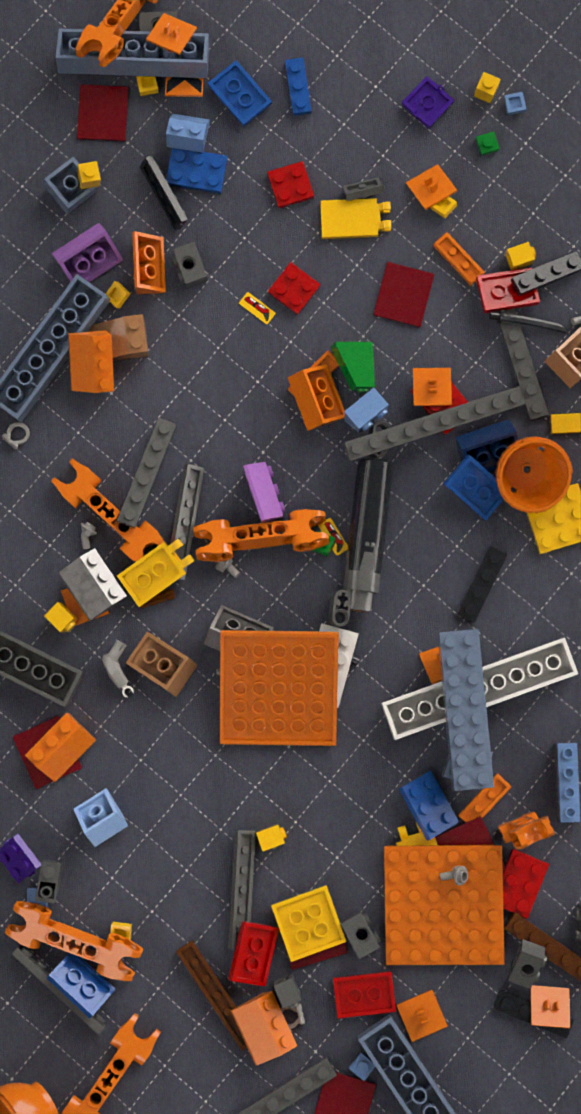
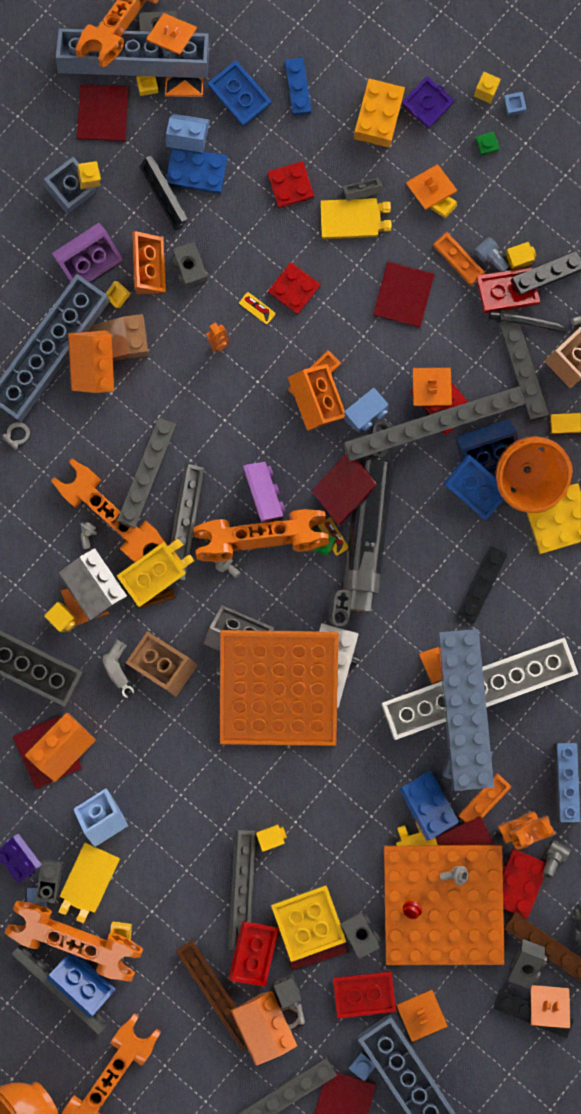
(88, 881): none -> yellow tile
(217, 337): none -> orange hinge
(344, 488): none -> dark red piece
(356, 364): green slope -> none
(379, 113): none -> light orange brick
(412, 909): none -> red plate
(488, 251): none -> sand blue pin
(556, 855): none -> dark grey pin

